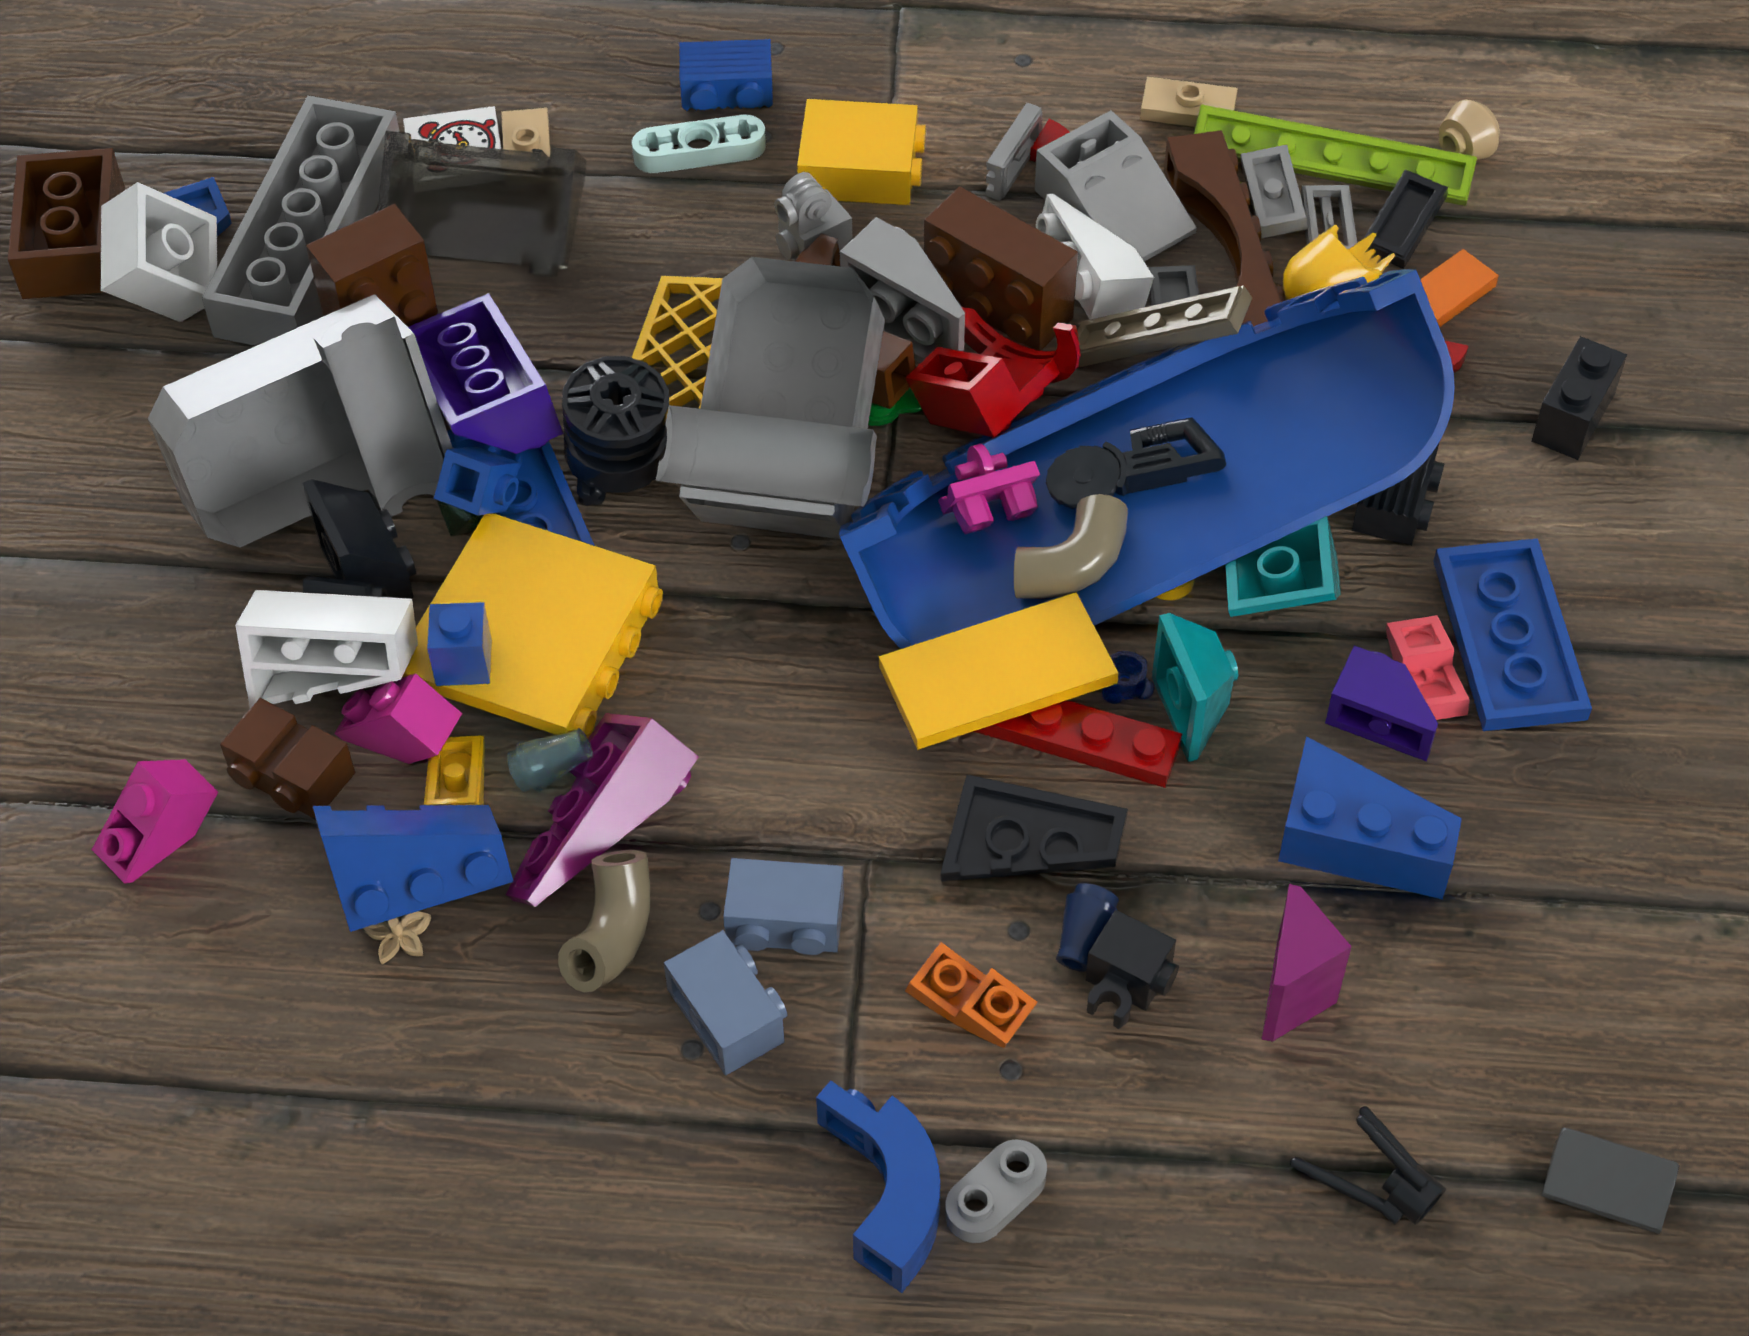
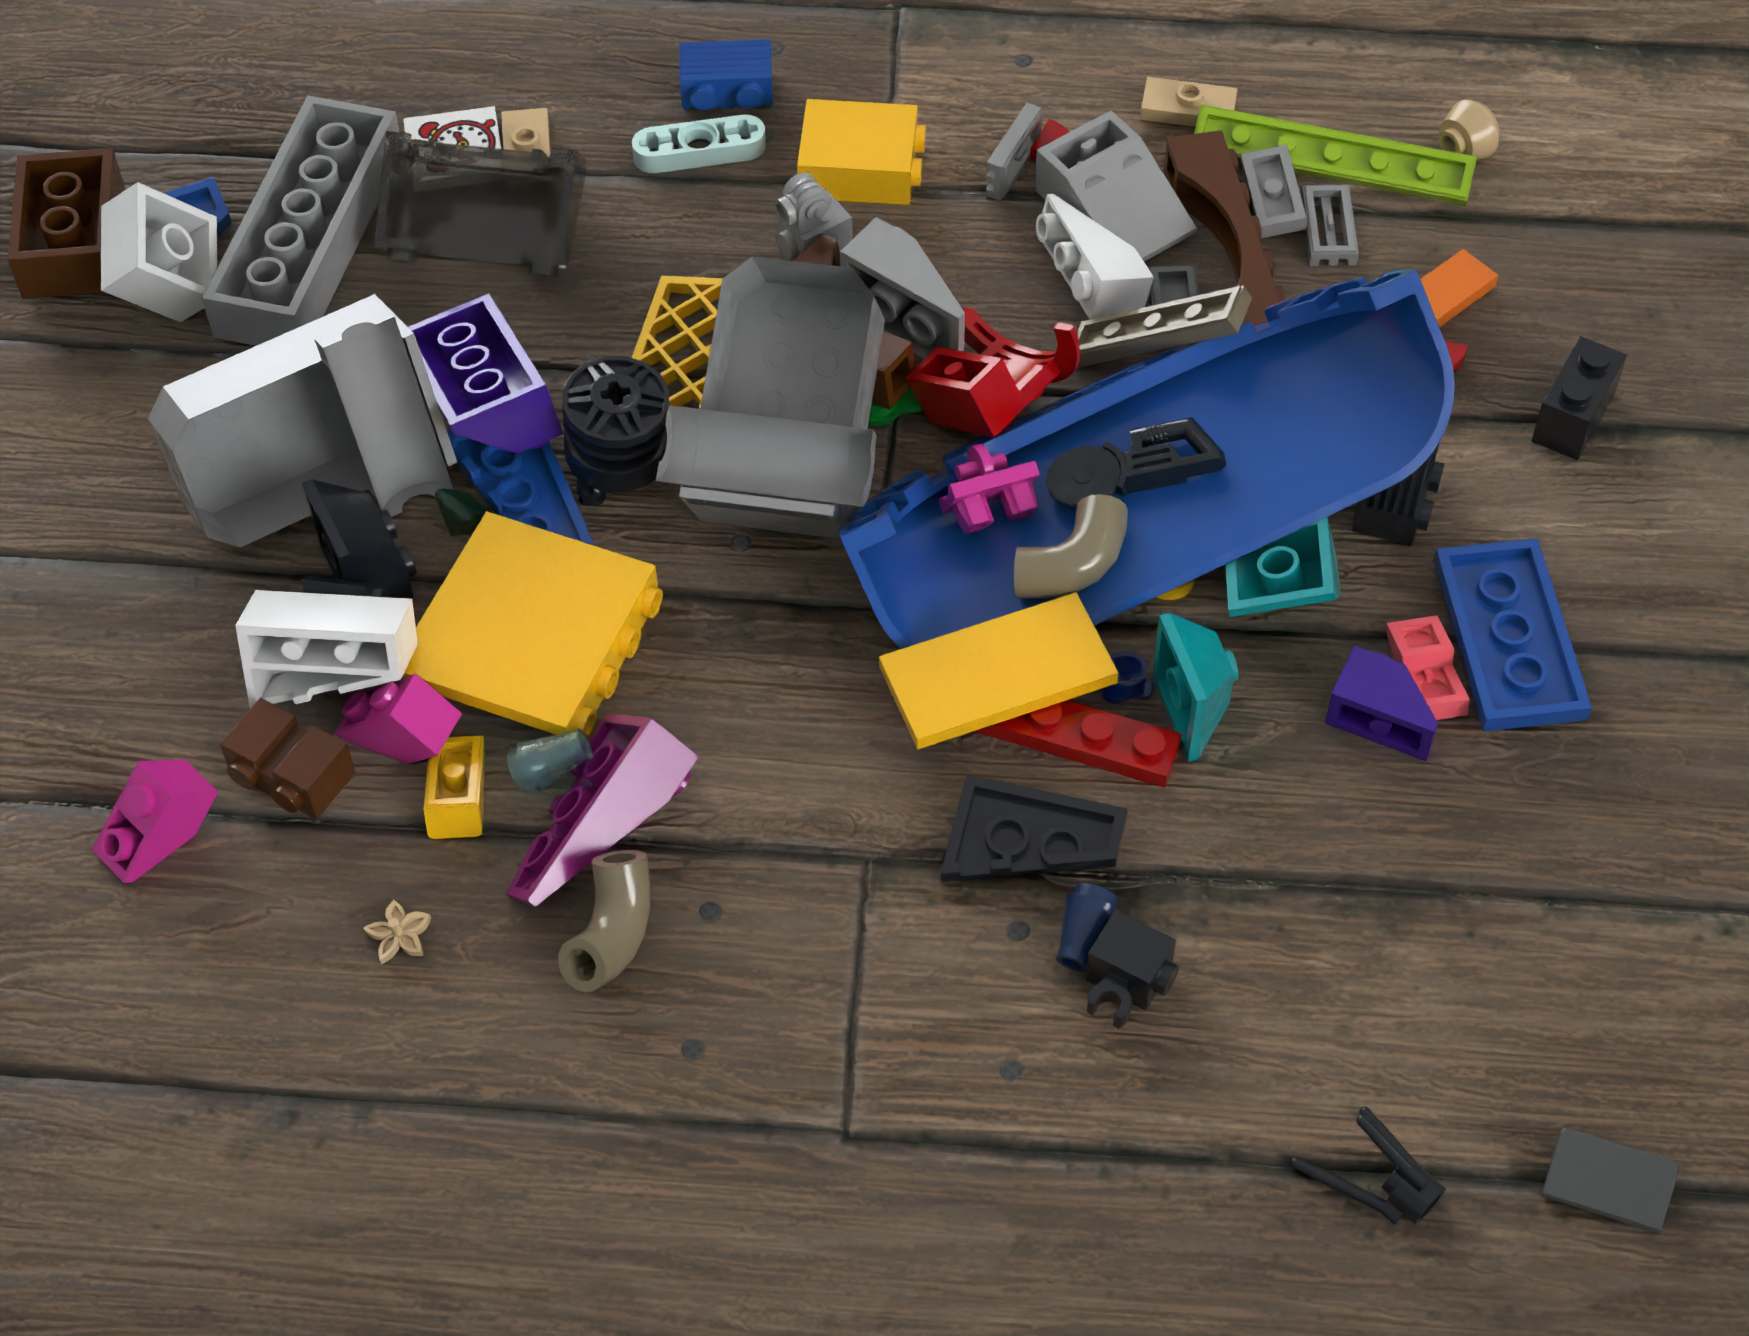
(378, 258): reddish brown brick -> none
(410, 858): blue wedge -> none
(459, 644): blue brick -> none
(477, 480): blue brick -> none
(726, 1001): sand blue brick -> none
(784, 905): sand blue brick -> none
(905, 1221): blue arch -> none
(970, 999): orange slope -> none
(1000, 1189): light grey plate -> none
(1002, 267): reddish brown brick -> none
(1306, 966): magenta slope -> none
(1329, 262): yellow helmet -> none
(1366, 826): blue wedge -> none
(1406, 217): black tile -> none

